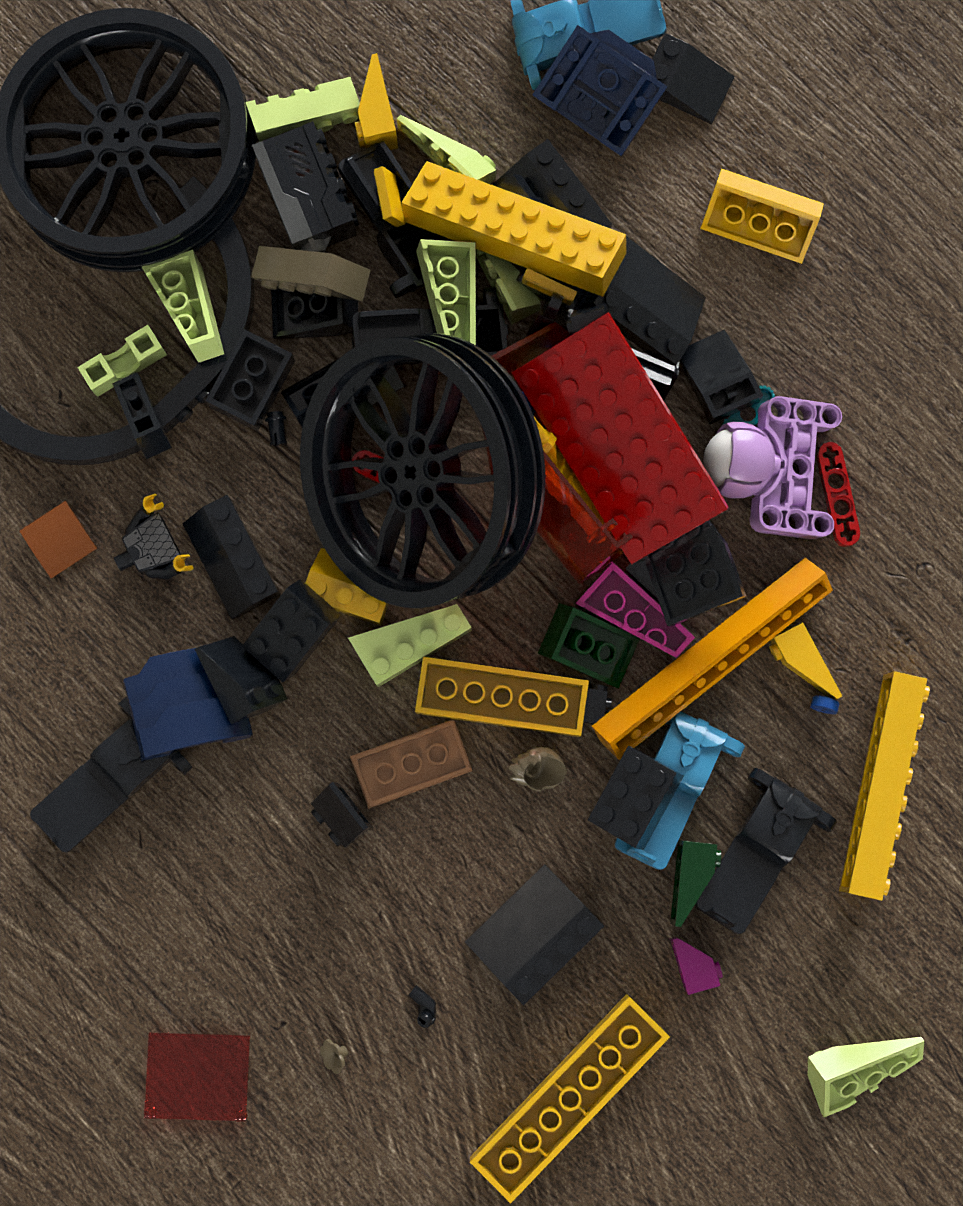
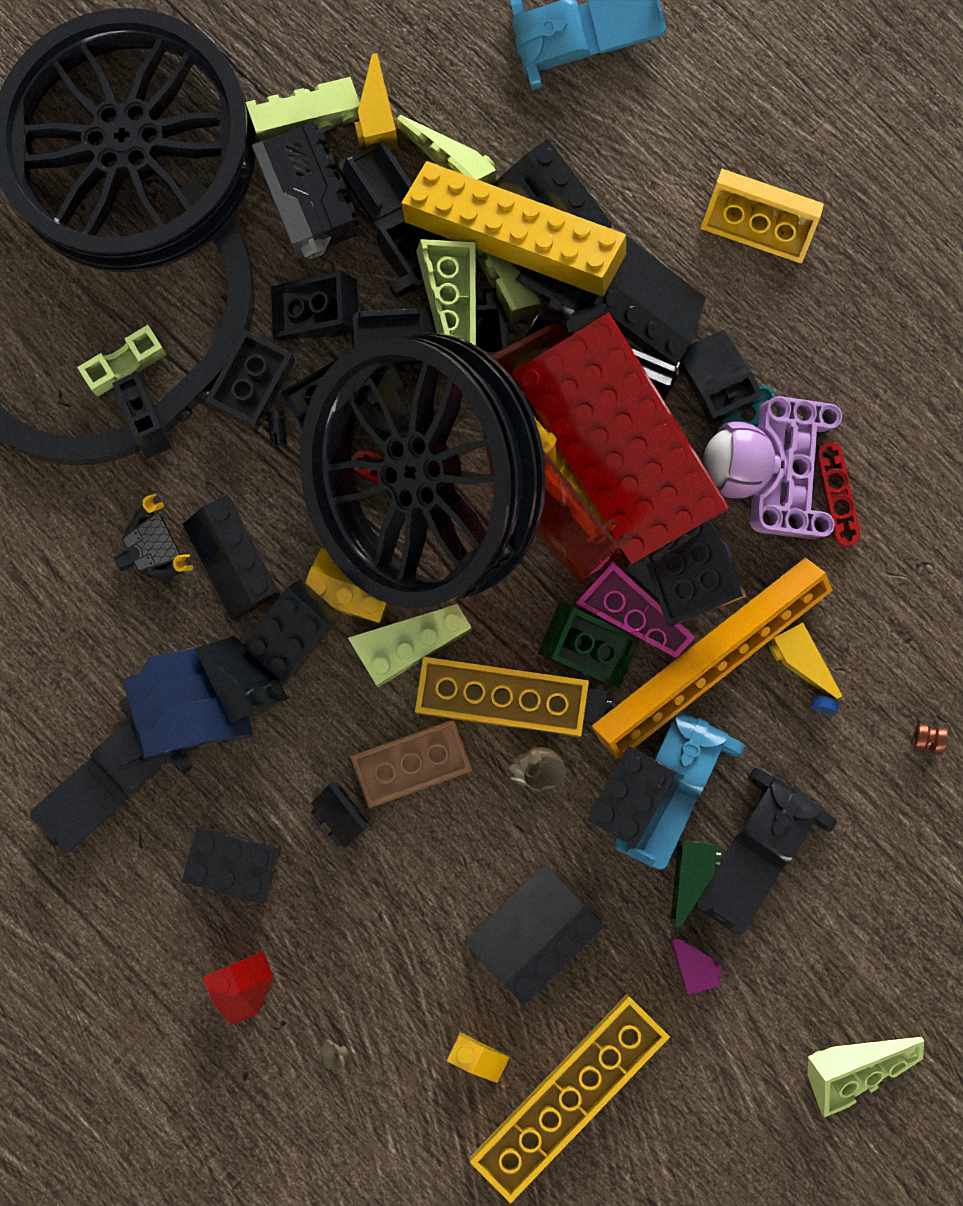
(58, 539): dark orange slope -> none
(186, 297): yellowish green wedge -> none
(197, 1077): clear red piece -> none
(231, 865): none -> black brick
(240, 987): none -> red slope
(310, 273): dark tan wedge -> none
(389, 196): yellow tile -> none
(426, 1009): black arm -> none
(477, 1058): none -> yellow slope
(548, 286): yellow tile -> none
(602, 87): dark blue slope -> none
(691, 78): black slope -> none
(883, 785): yellow brick -> none
(929, 738): none -> copper wheel

